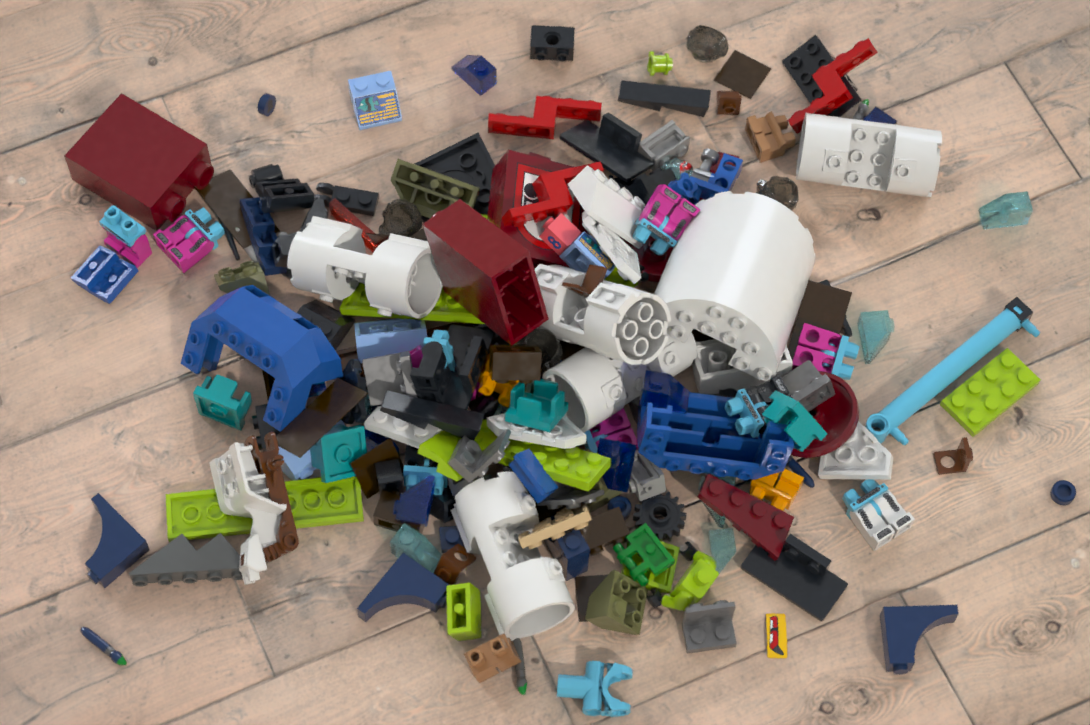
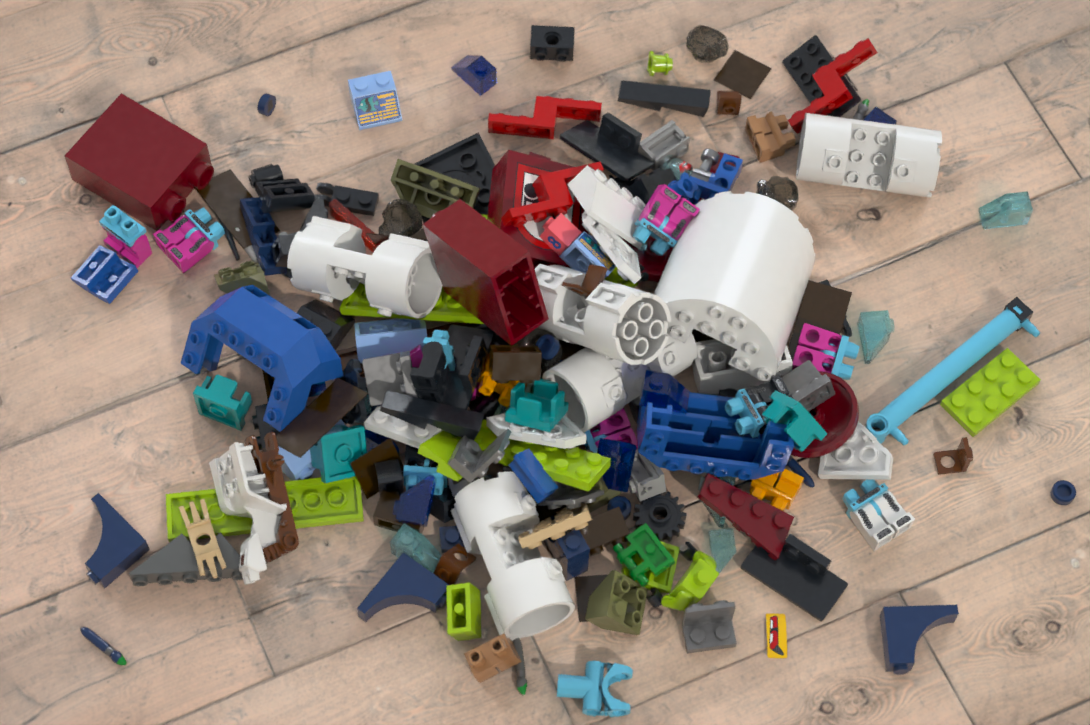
(200, 528): none -> tan piece
(548, 346): none -> dark blue tile

